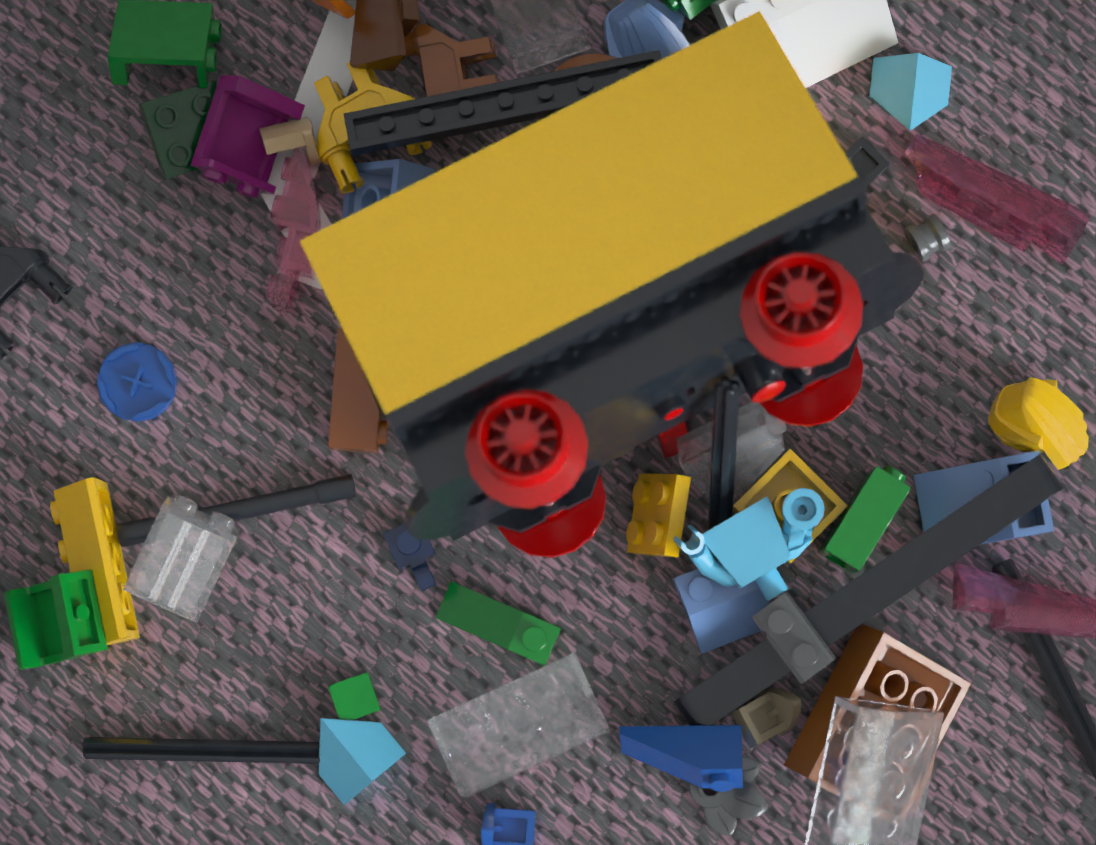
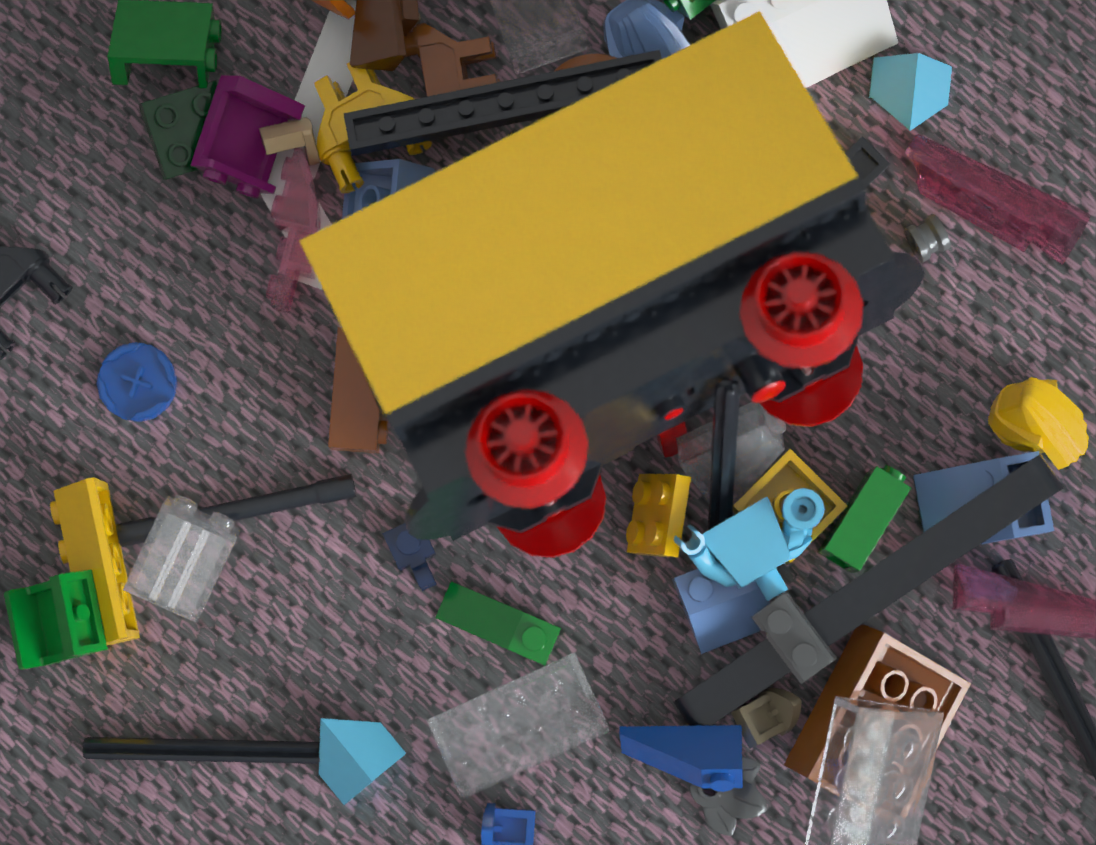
(354, 697): green slope -> none

